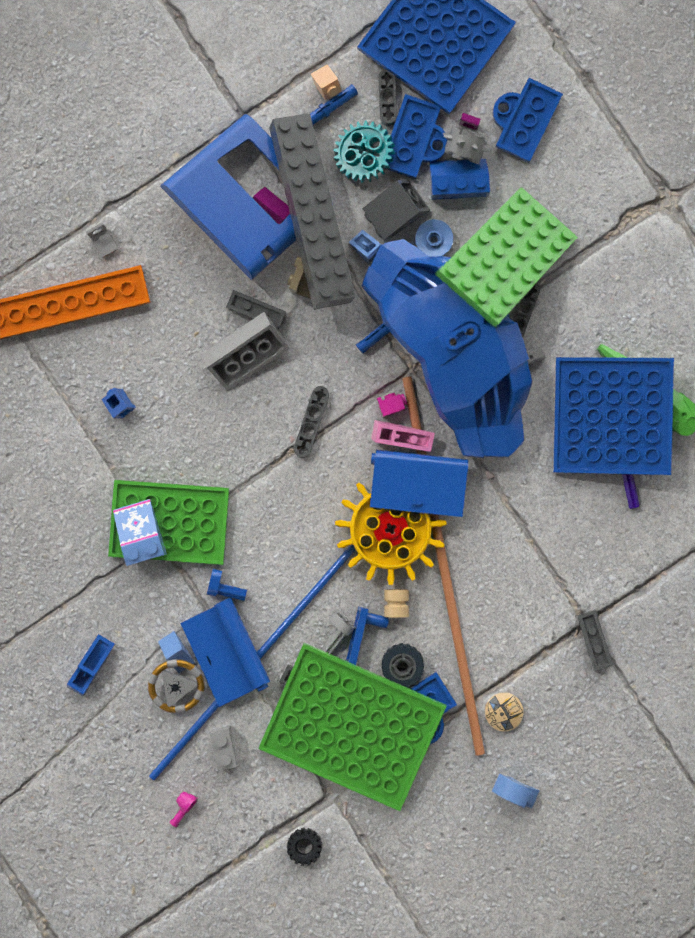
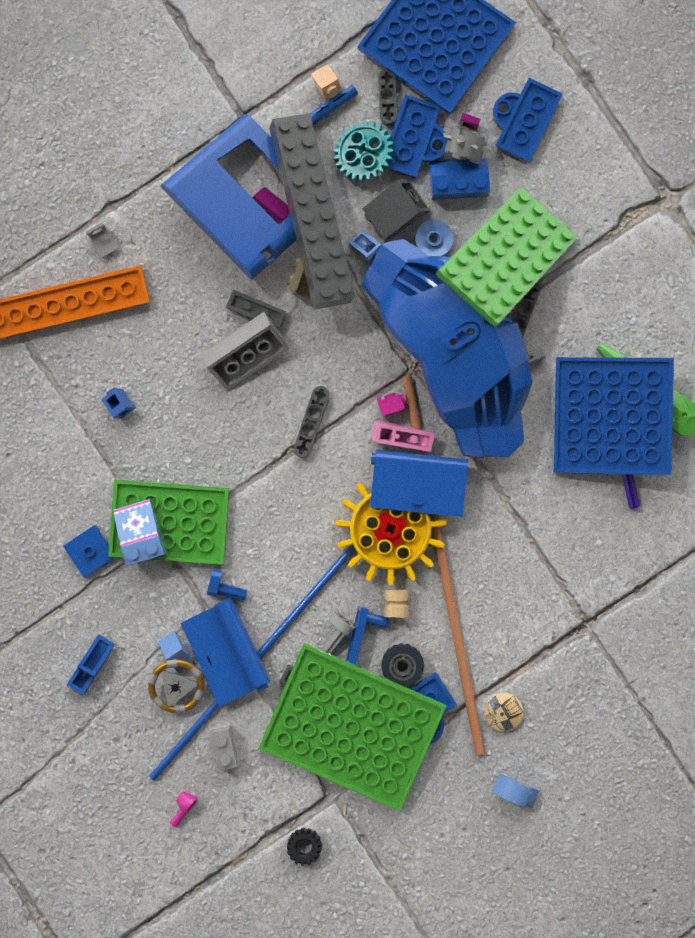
(88, 551): none -> blue plate
(371, 339): blue pin -> none
(594, 640): dark grey plate -> none

